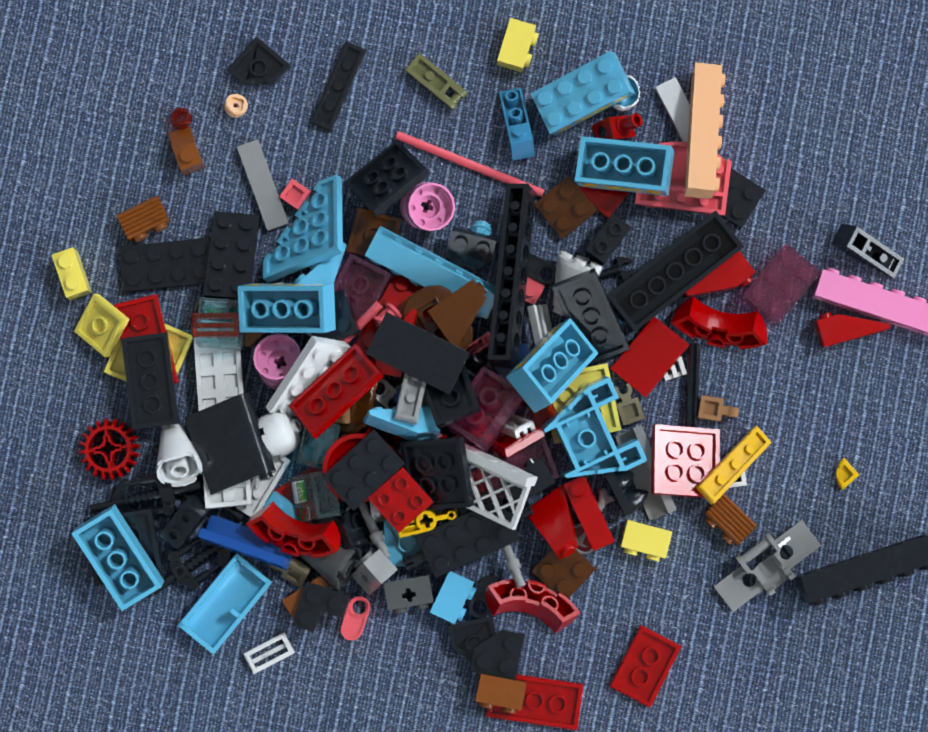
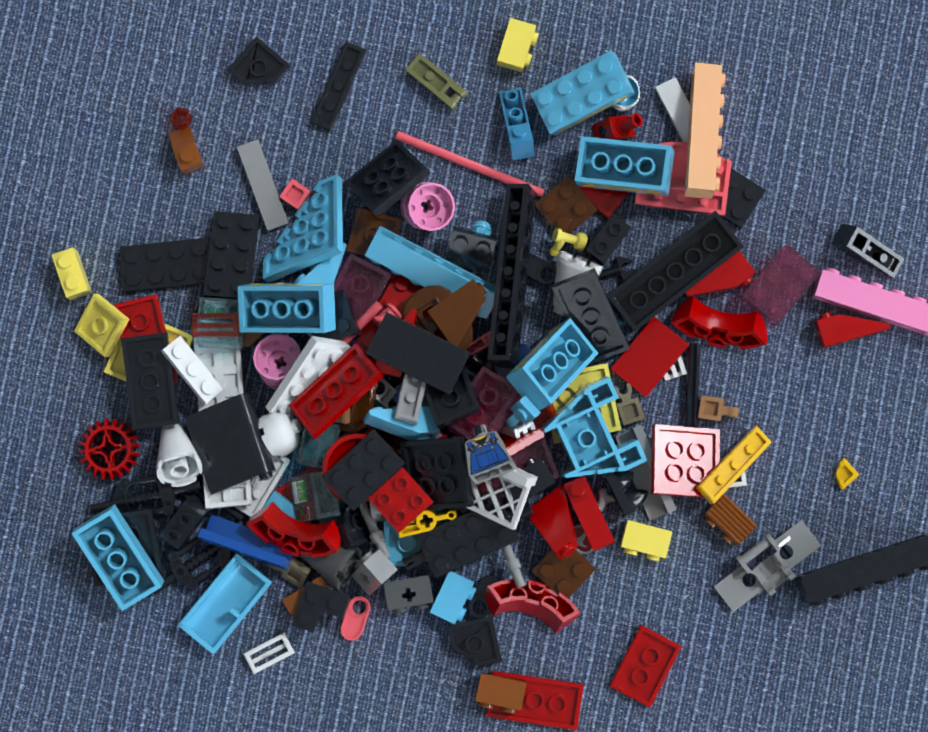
(143, 219): dark orange brick -> none
(192, 370): none -> white plate
(235, 105): light nougat tile -> none
(487, 455): none -> torso
(498, 654): black plate -> none
(523, 411): none -> medium azure plate
(533, 291): coral plate -> none
(539, 321): white tile -> none
(578, 241): none -> light yellow piece

